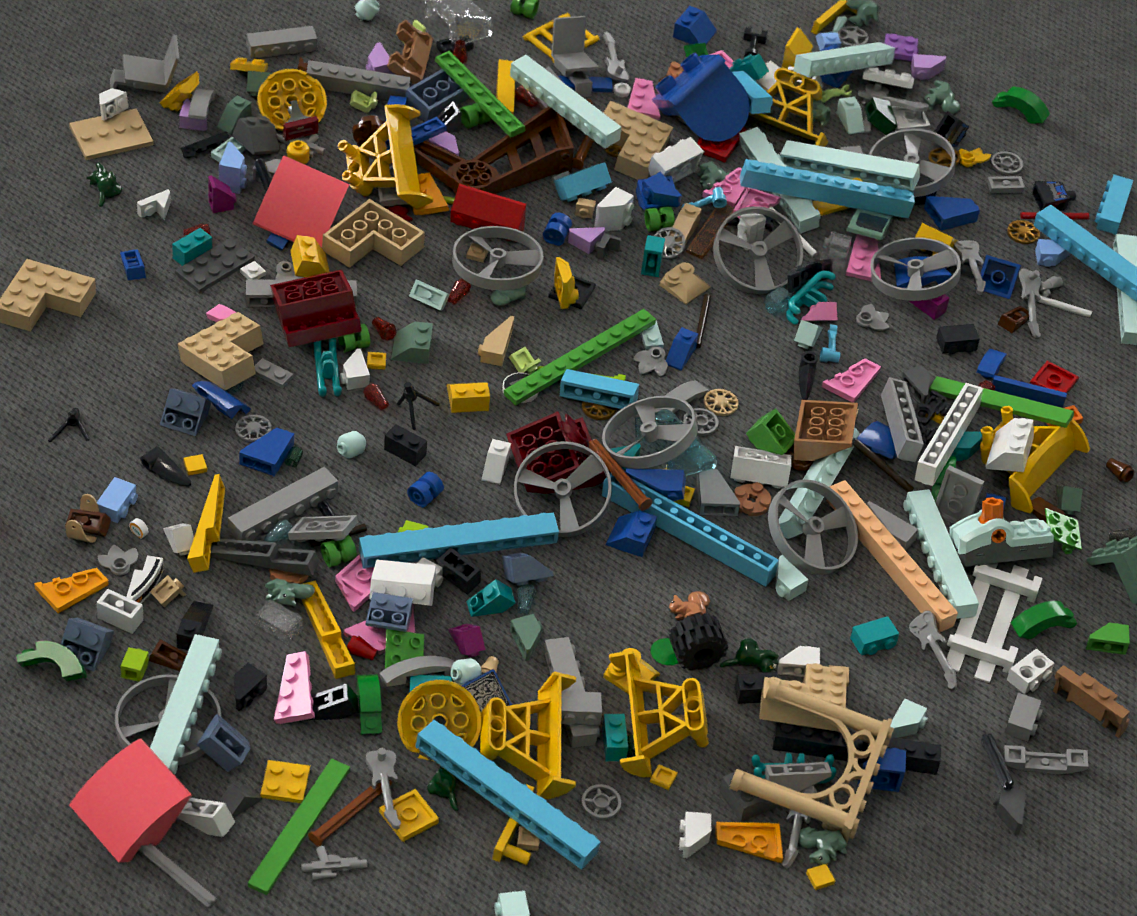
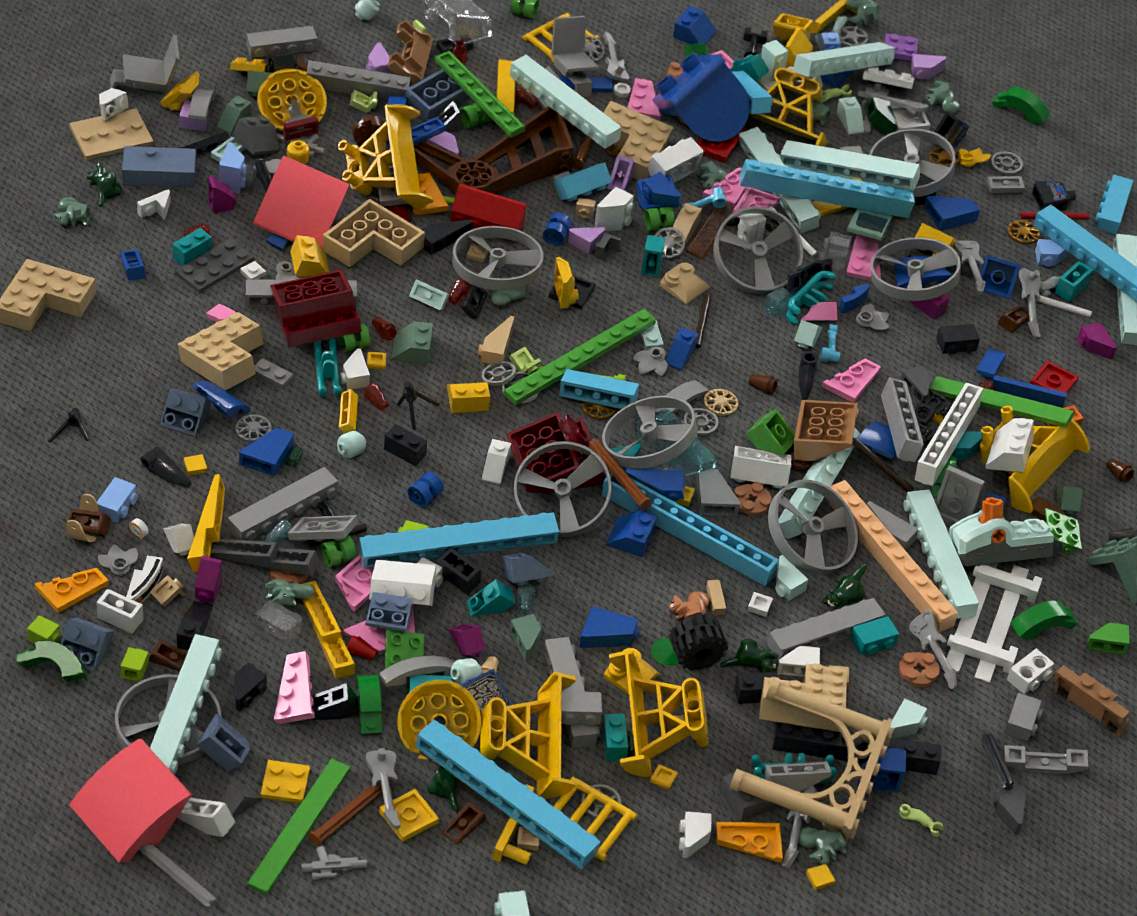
(43, 630): none -> lime brick
(72, 212): none -> sand green animal
(159, 166): none -> sand blue brick
(208, 579): none -> magenta slope
(281, 61): none -> black brick
(348, 411): none -> yellow piece
(444, 234): none -> black slope
(464, 822): none -> reddish brown slope
(474, 301): none -> black plate
(499, 373): none -> light grey wheel
(590, 48): none -> light grey wheel
(608, 629): none -> blue slope
(610, 805): none -> yellow bar
(621, 173): none -> lavender slope
(716, 597): none -> tan piece
(760, 604): none -> white plate
(764, 383): none -> reddish brown cone
(774, 57): none -> light aqua brick
(786, 25): none -> yellow slope
(824, 628): none -> light grey brick
(848, 590): none -> dark green animal
(858, 296): none -> blue slope
(912, 814): none -> yellowish green arm
(918, 659): none -> nougat plate
(1074, 281): none -> teal brick
(1096, 340): none -> magenta slope

